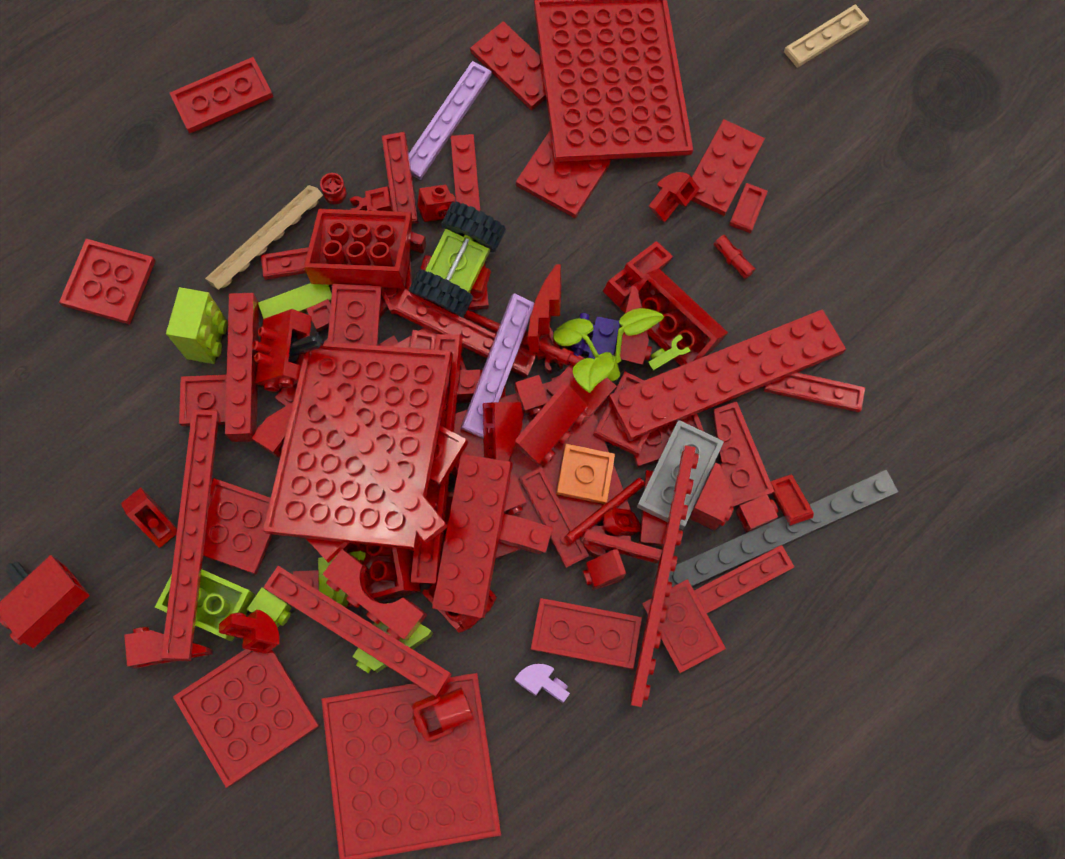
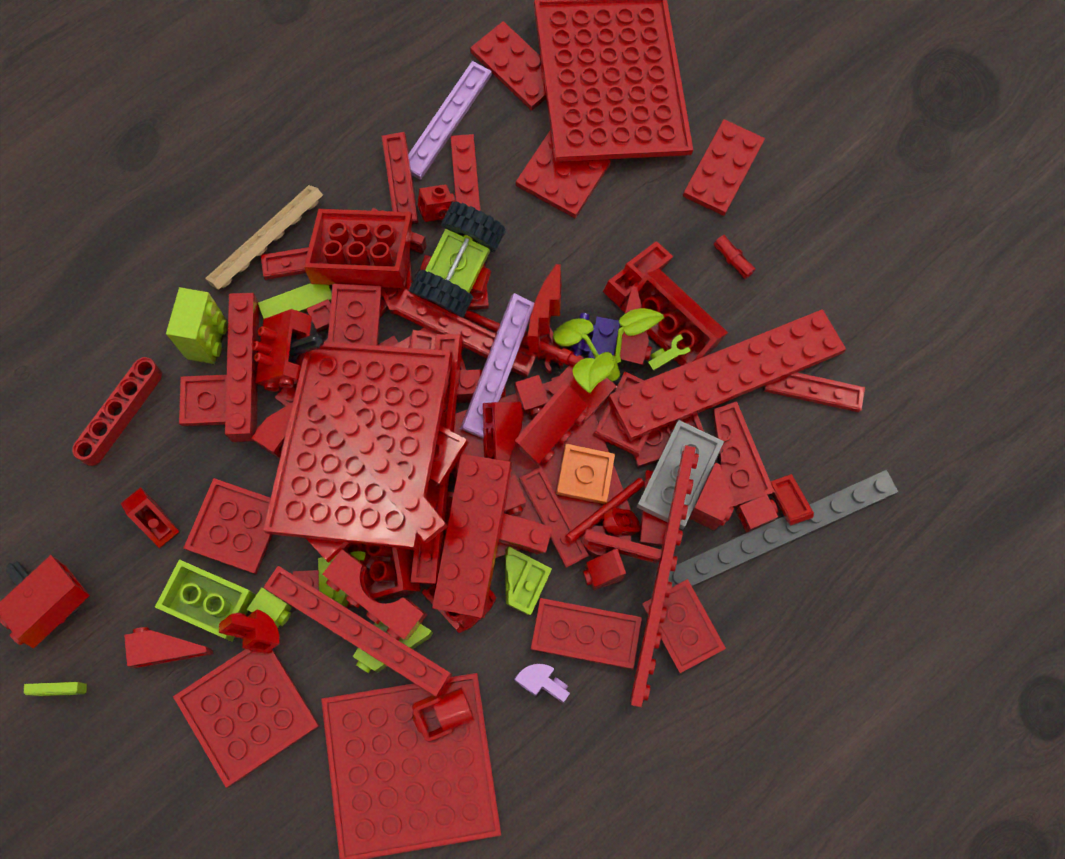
(54, 689): none -> lime tile
(107, 281): red plate -> none
(116, 424): none -> red beam
(190, 537): red plate -> none
(221, 95): red plate -> none
(329, 184): red wheel -> none
(376, 198): red plate -> none
(523, 580): none -> lime wing
(675, 190): red brick -> none
(744, 579): red plate -> none
(748, 208): red tile -> none
(826, 36): tan tile -> none

